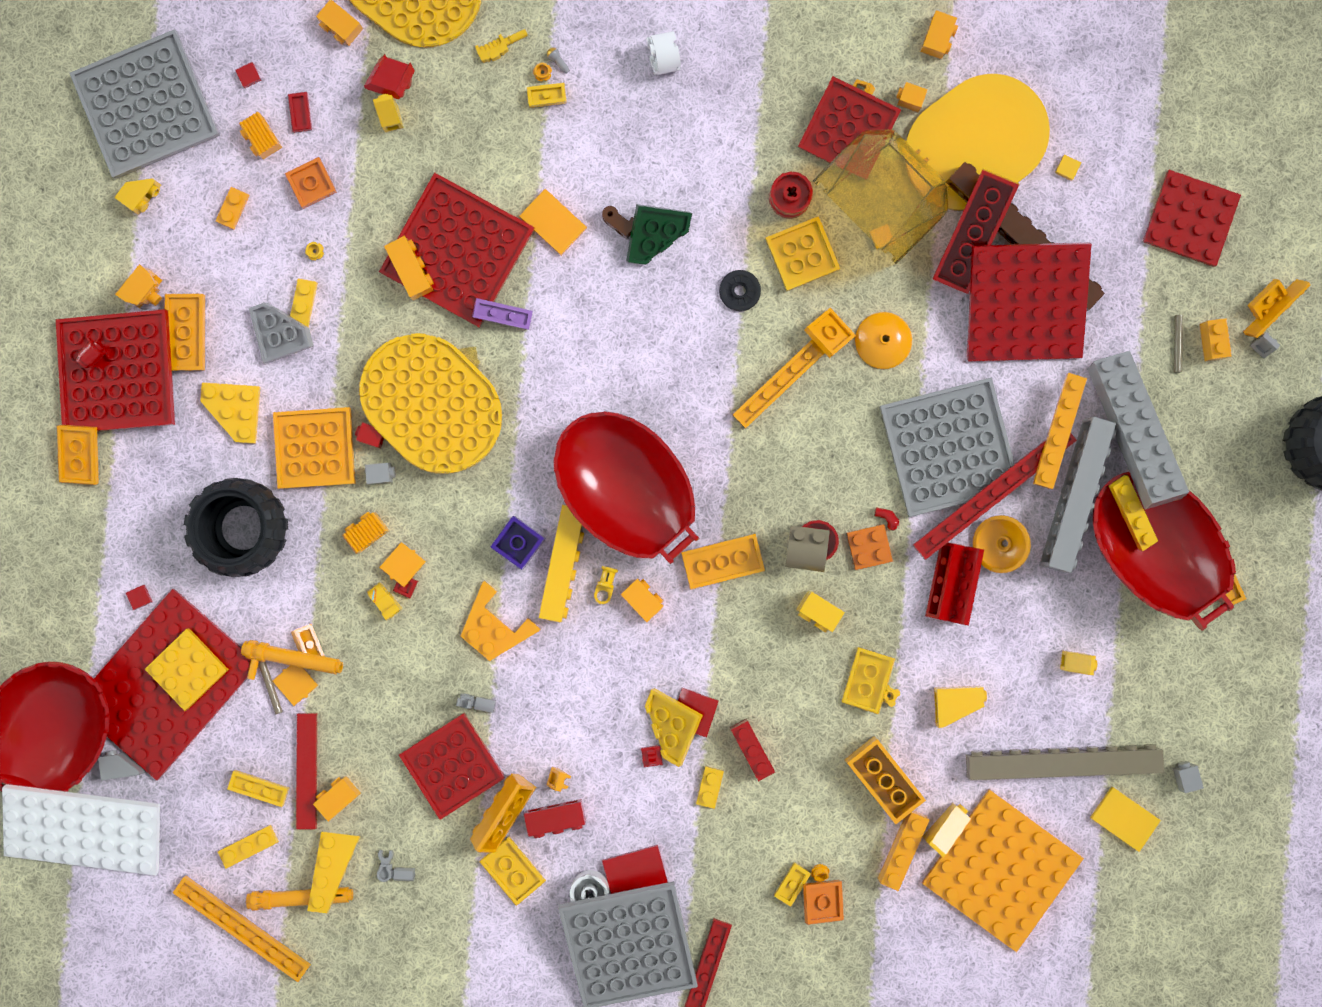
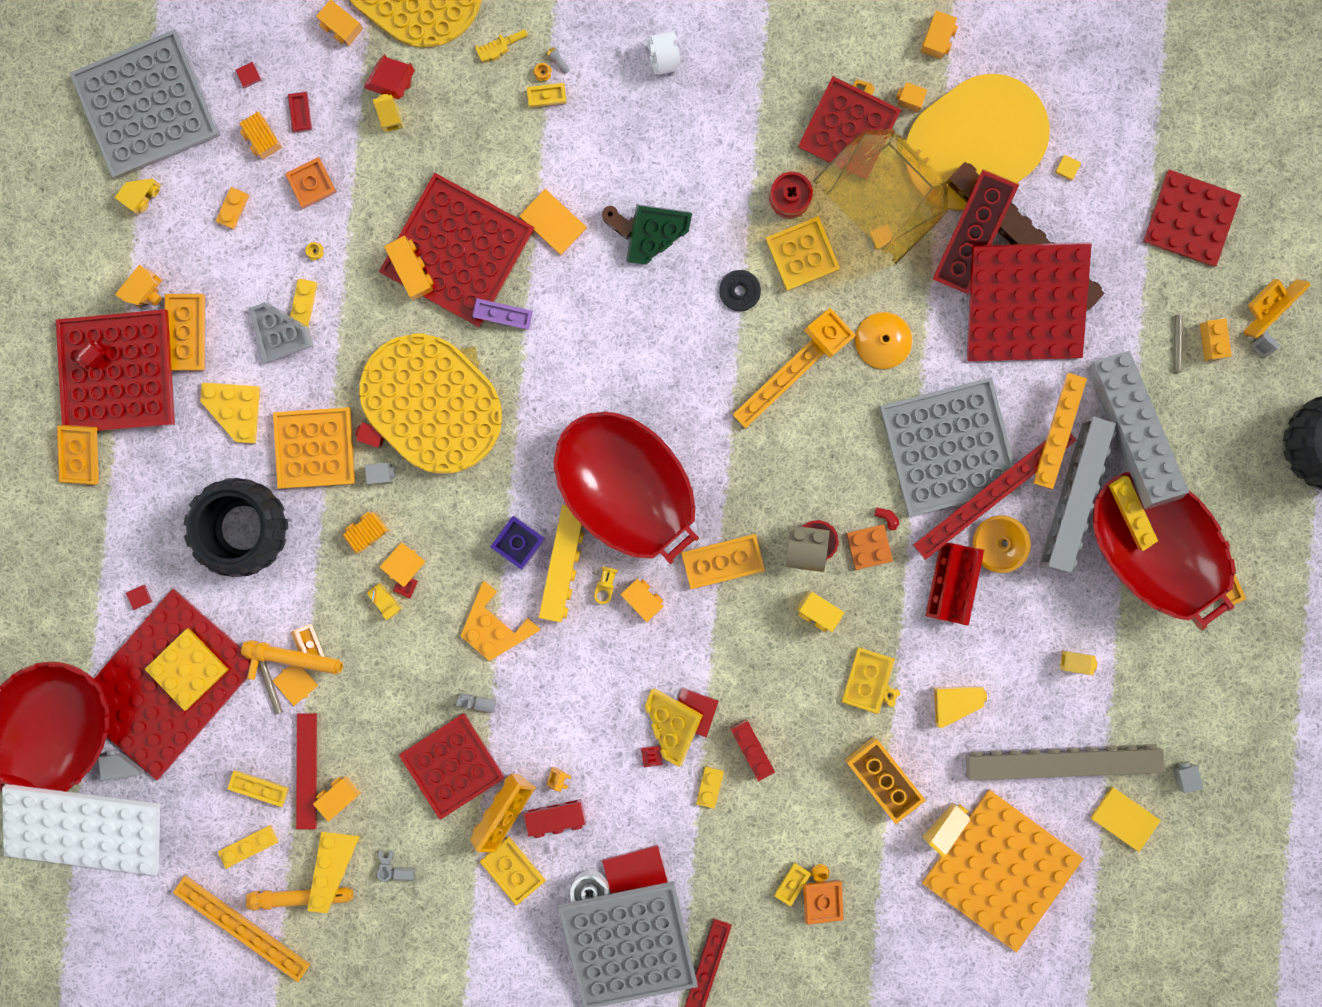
(903, 850): light orange brick -> none

